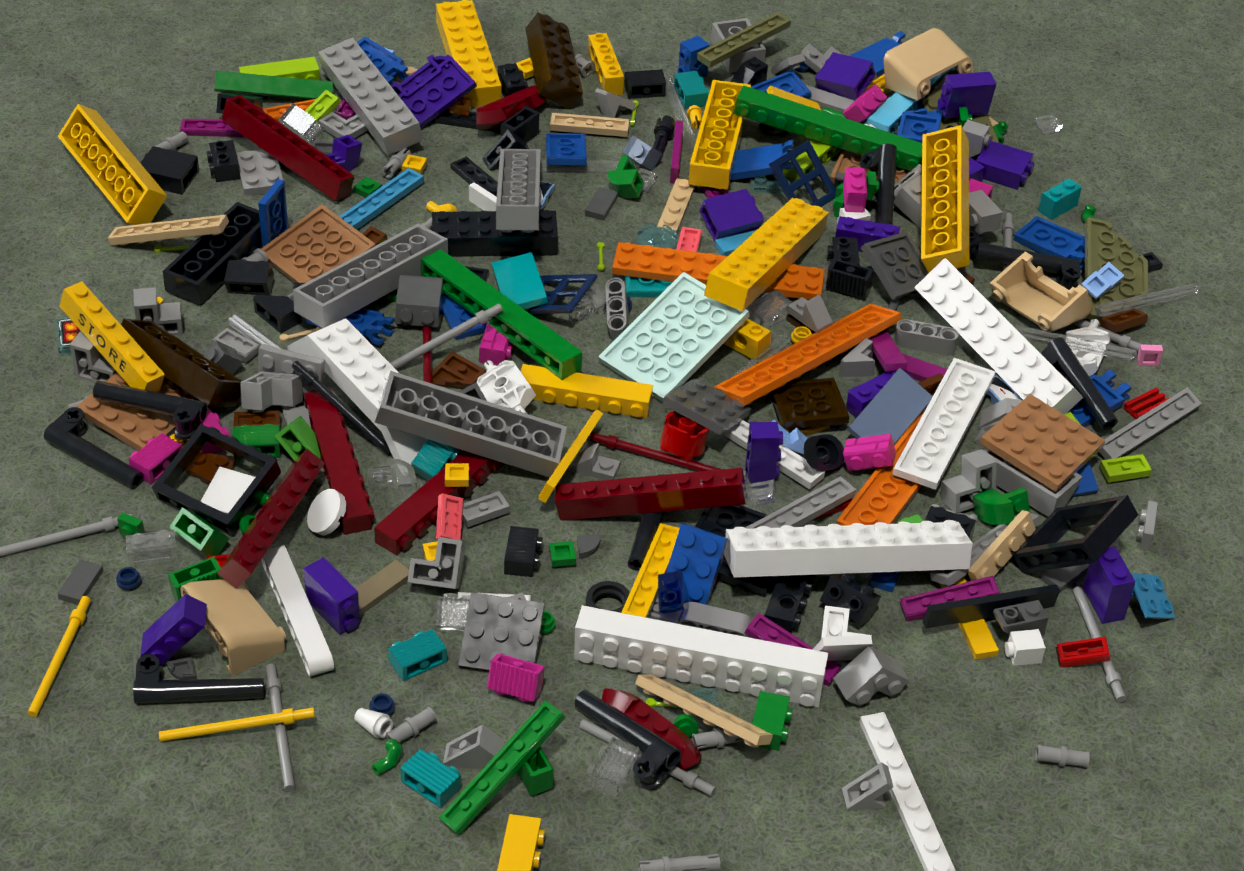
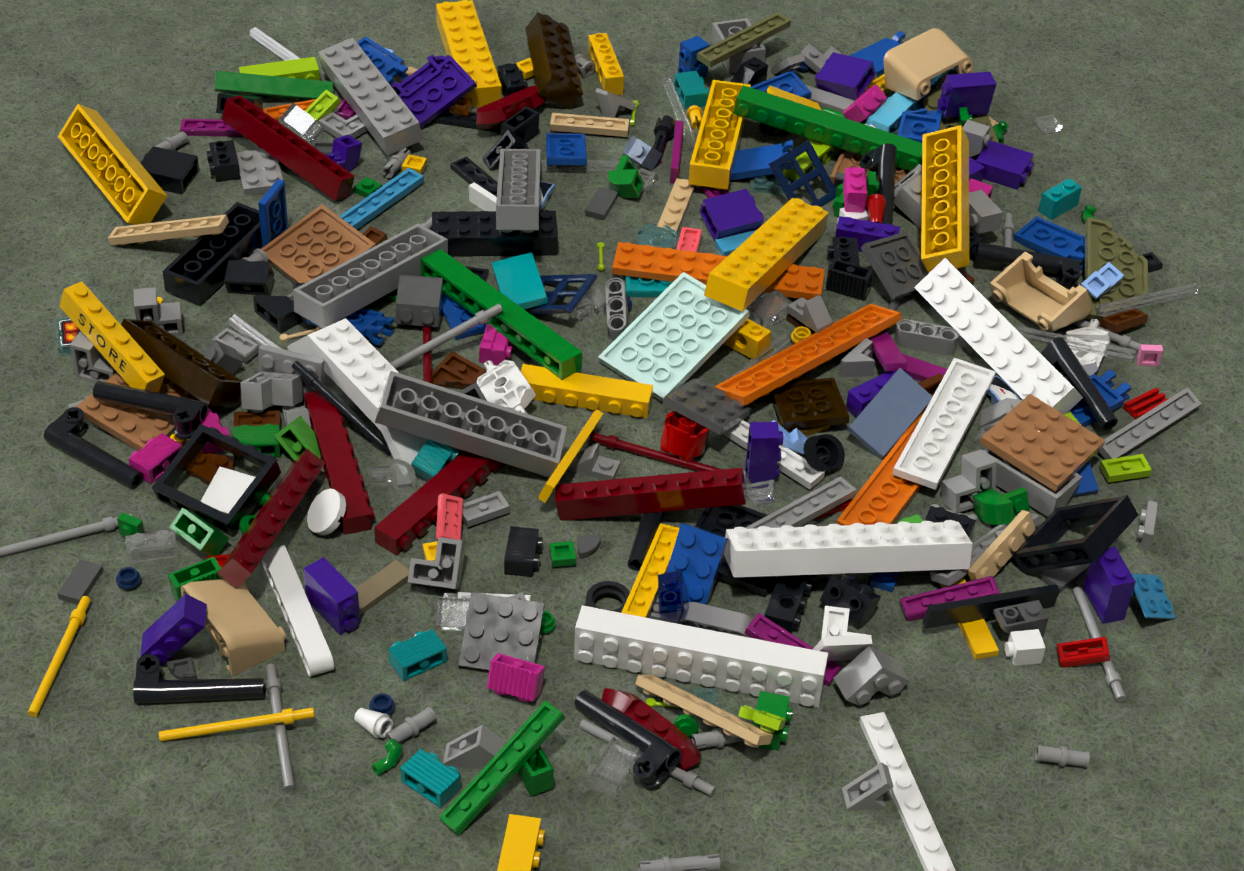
(158, 248): lime hinge -> none
(272, 44): none -> axle
(433, 207): yellow arm -> none
(457, 475): yellow plate -> none
(645, 84): black brick -> none
(767, 721): none -> lime plate
(869, 452): dark pink brick -> none
(876, 207): none -> red cone

